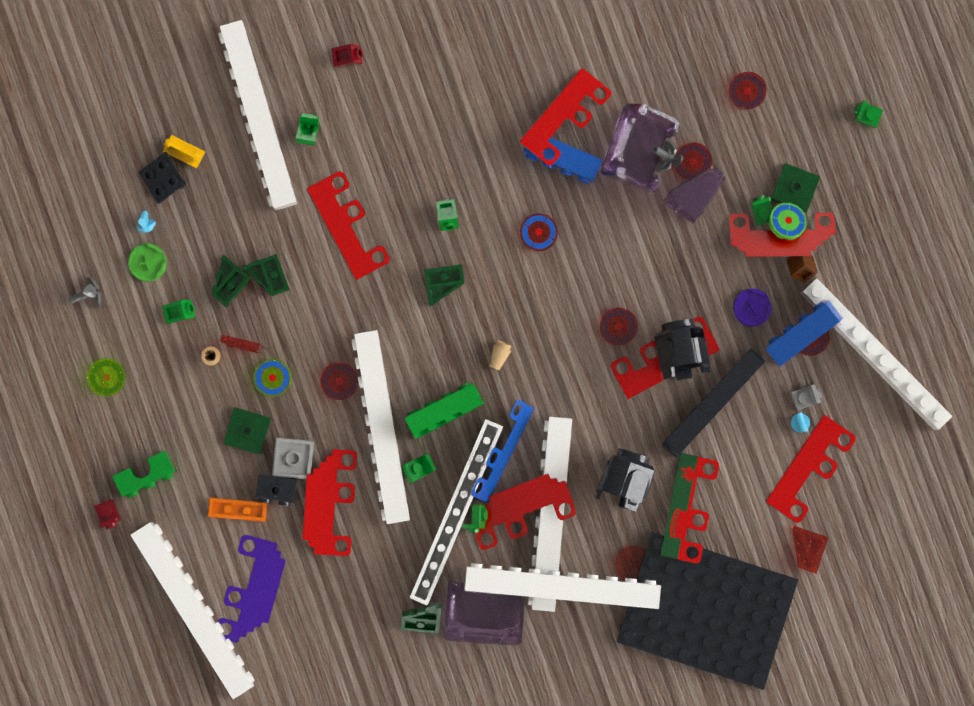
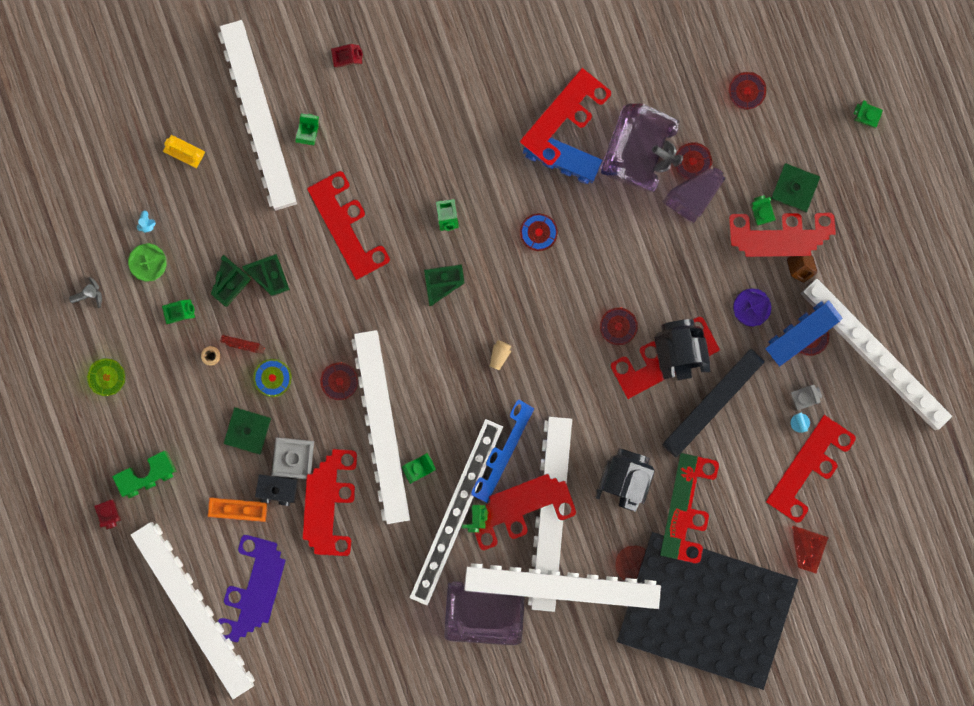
(162, 177): black hinge -> none
(422, 619): dark green wing -> none
(443, 411): green wedge -> none
(787, 221): tile -> none

